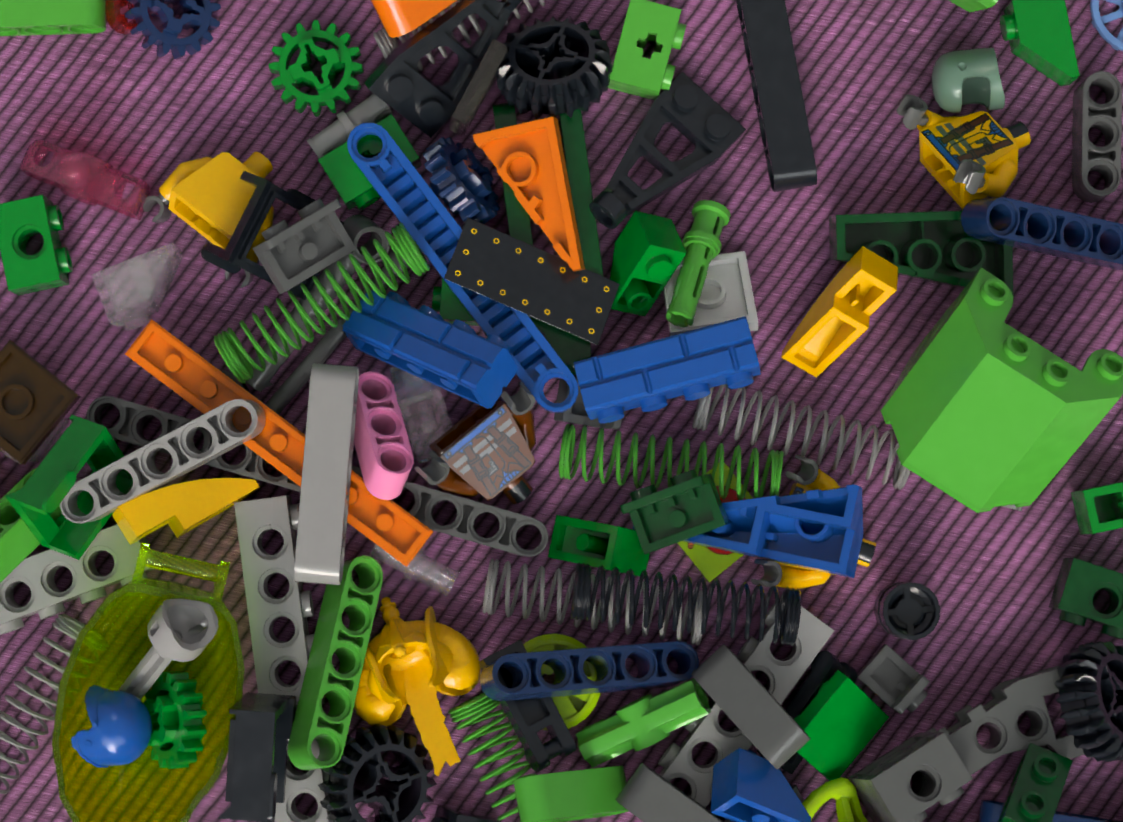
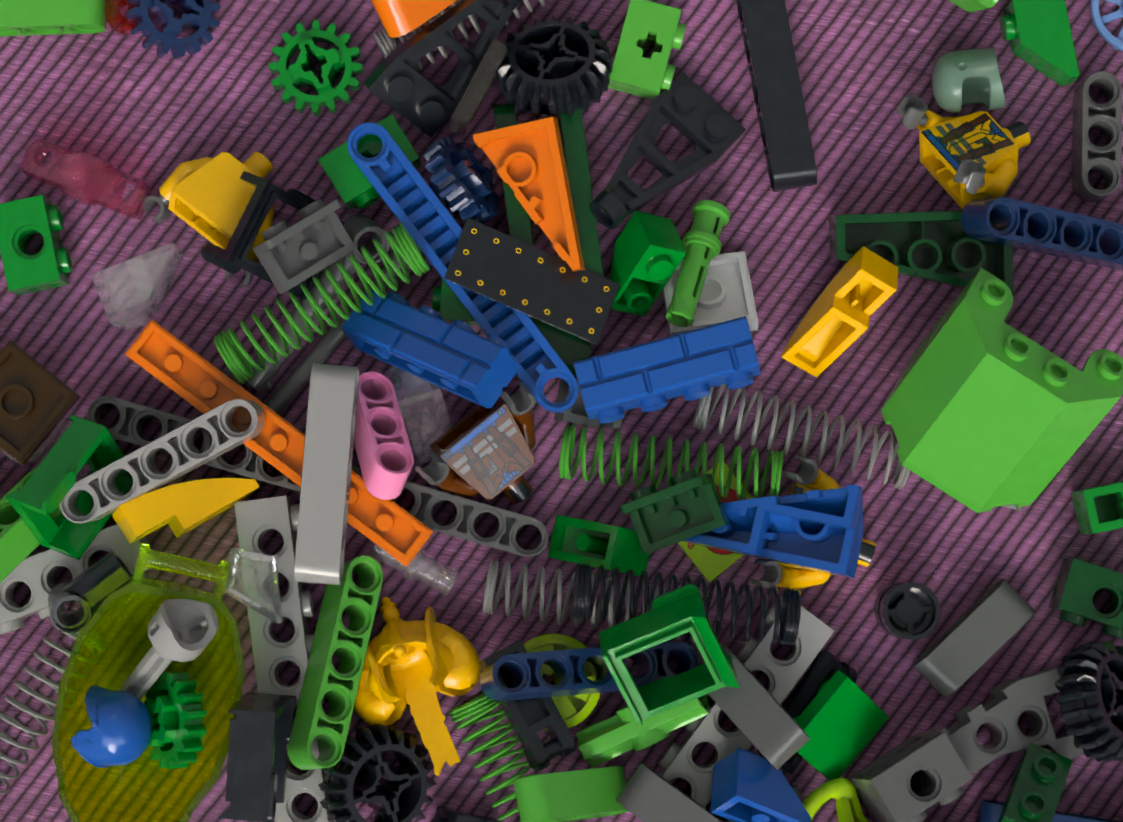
(89, 590): none -> black piece
(255, 582): none -> clear piece
(368, 111): light grey pin -> none
(671, 616): none -> green piece
(894, 680): dark grey bracket -> none
(974, 638): none -> dark grey beam

